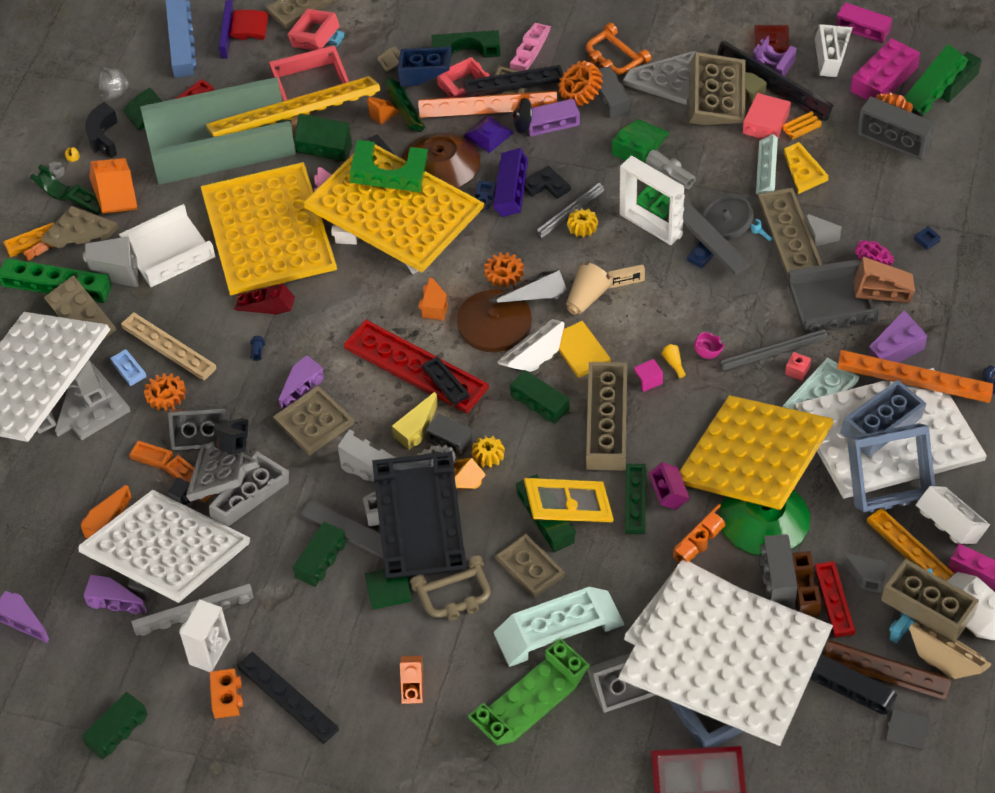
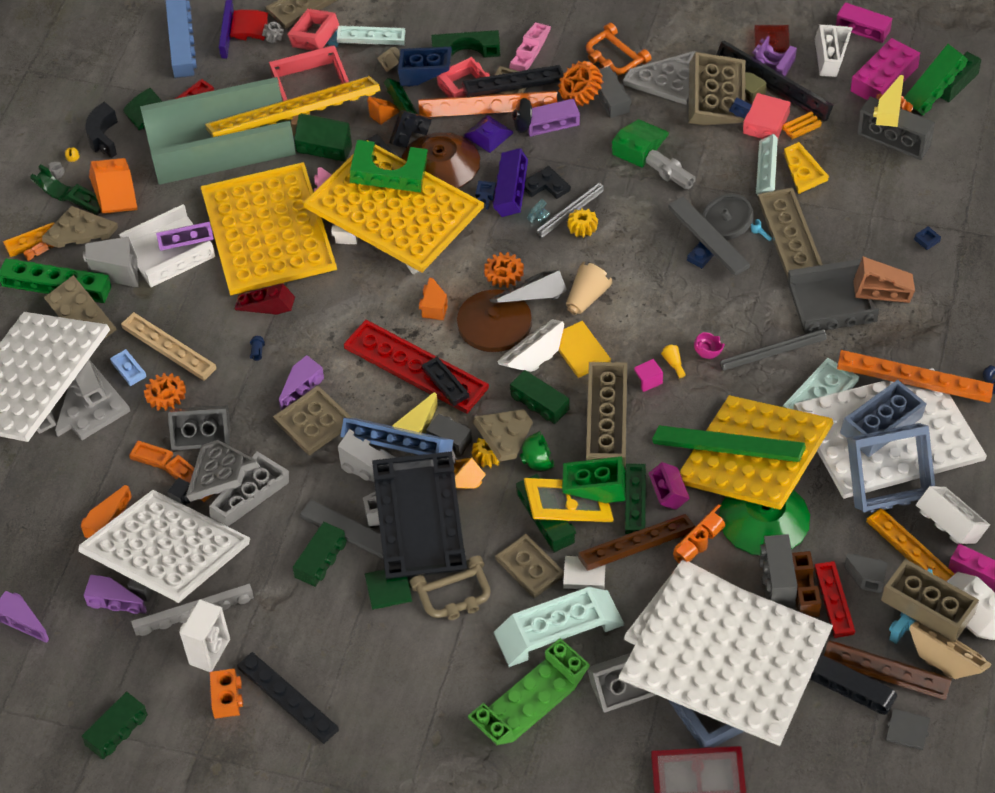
(112, 83): clear cylinder -> none
(184, 236): none -> medium lavender brick
(231, 435): black arch -> none
(273, 32): none -> light grey gear
(371, 35): none -> light aqua plate
(396, 437): none -> medium blue brick
(406, 124): none -> black plate
(411, 679): orange slope -> none
(504, 432): none -> dark tan plate
(536, 453): none -> green cylinder
(538, 212): none -> clear light blue tile
(578, 577): none -> white slope
(595, 479): none -> green slope
(627, 276): tan tile -> none
(629, 173): white window -> none
(635, 542): none -> reddish brown plate
(654, 202): green slope -> none
(729, 443): none -> green tile
(740, 108): none -> dark blue plate
(798, 366): coral plate -> none
(822, 230): light grey slope -> none
(874, 251): dark pink gear -> none
(889, 105): none -> light yellow slope
(899, 340): medium lavender wedge -> none

